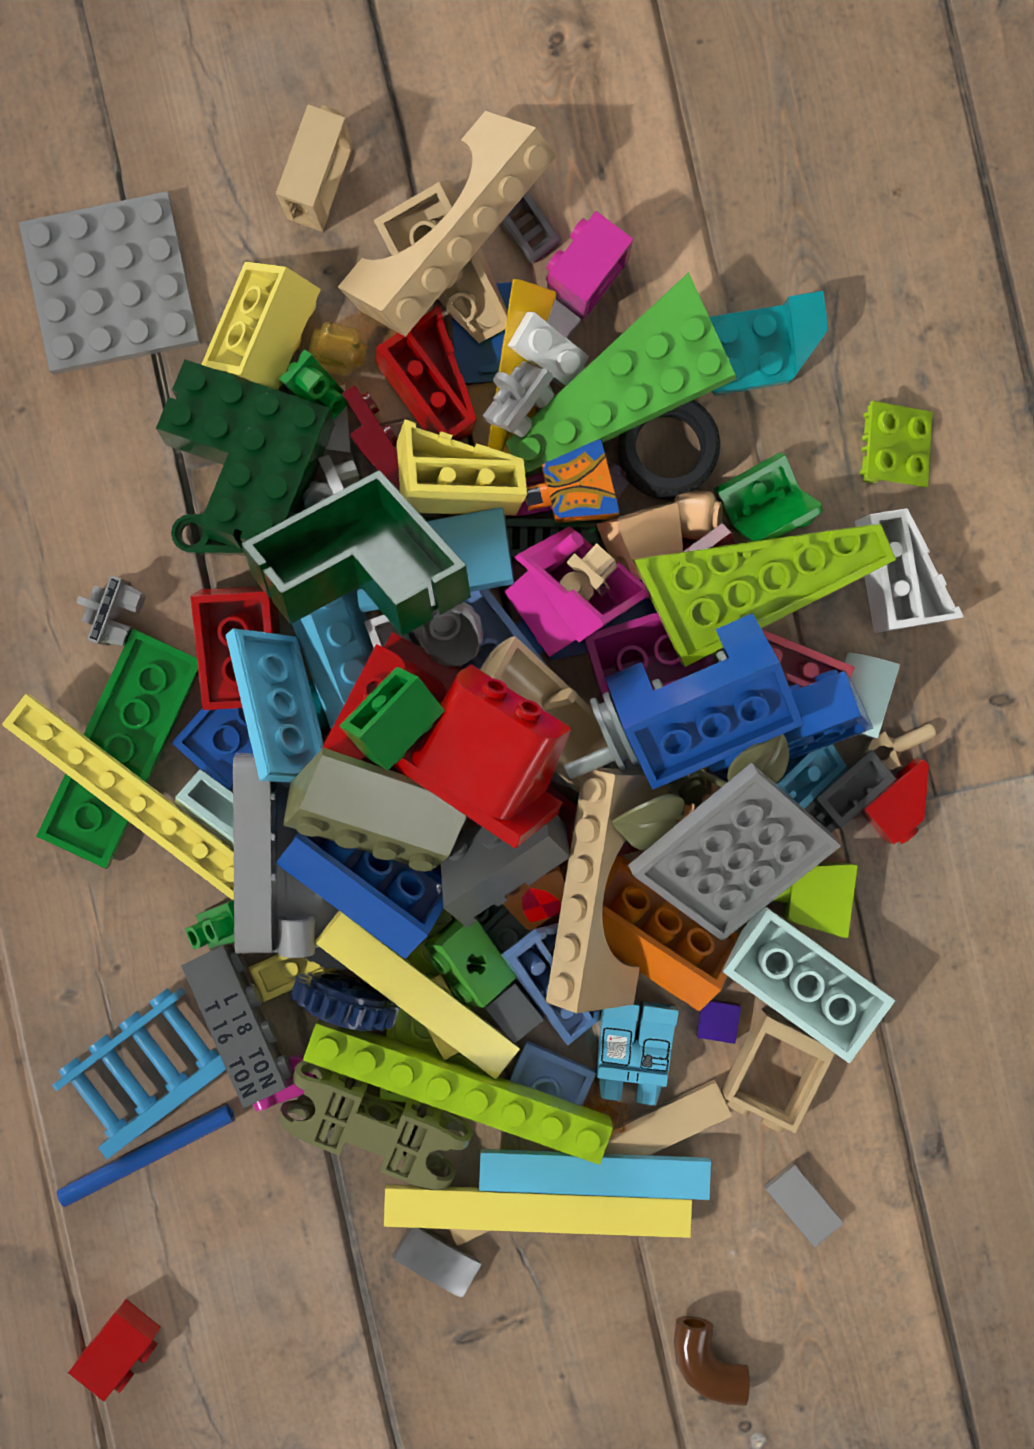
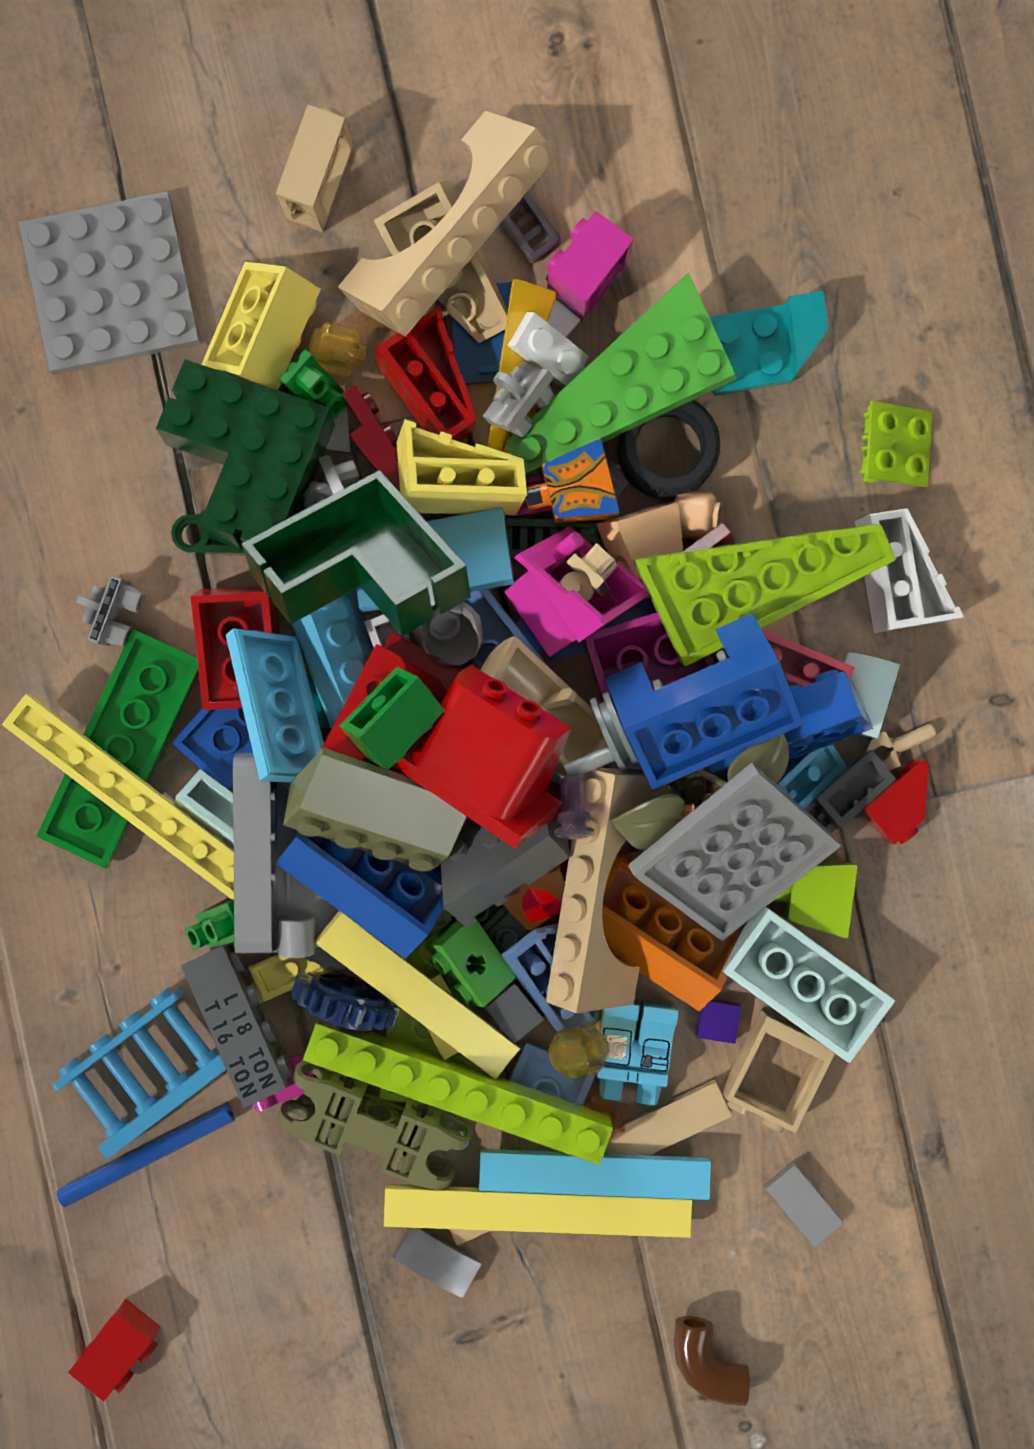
(573, 810): none -> clear purple pin
(578, 1051): none -> clear yellow head
(767, 501): green bracket -> none

